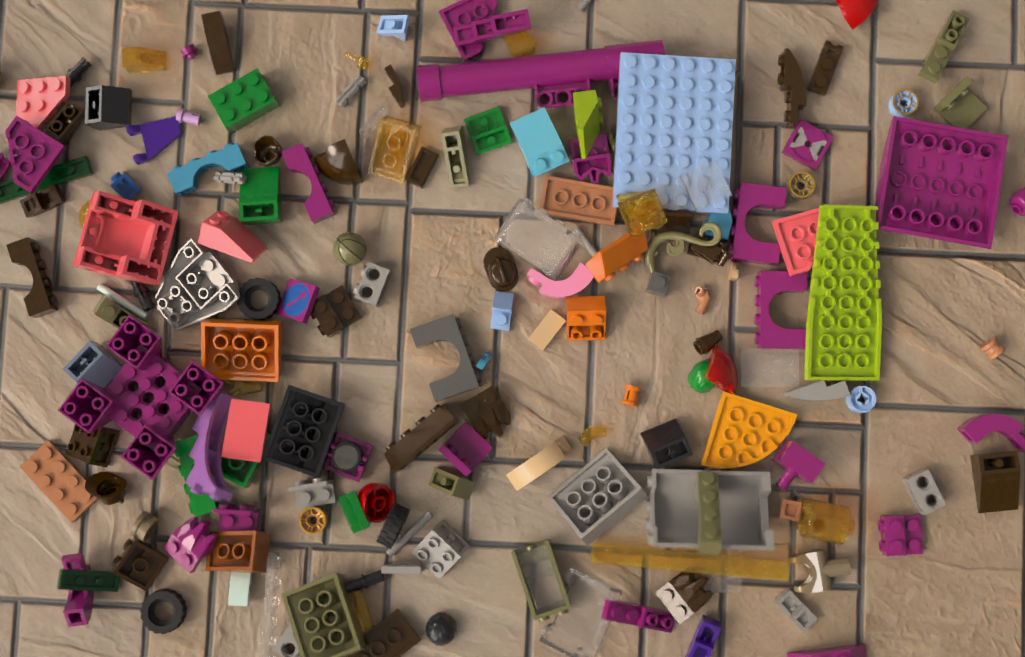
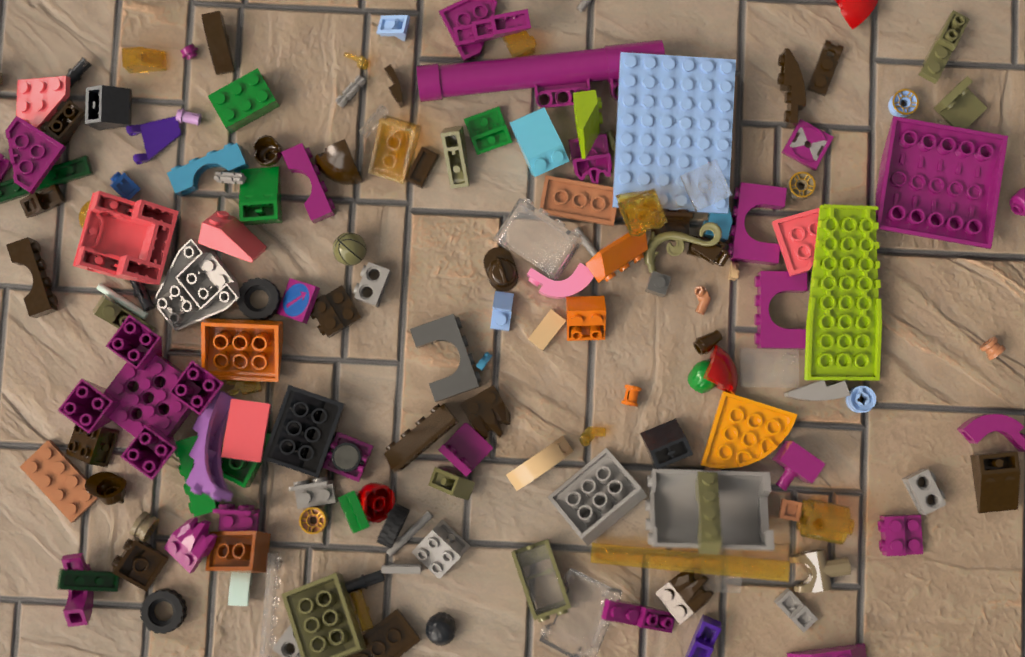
(93, 365): sand blue slope -> none

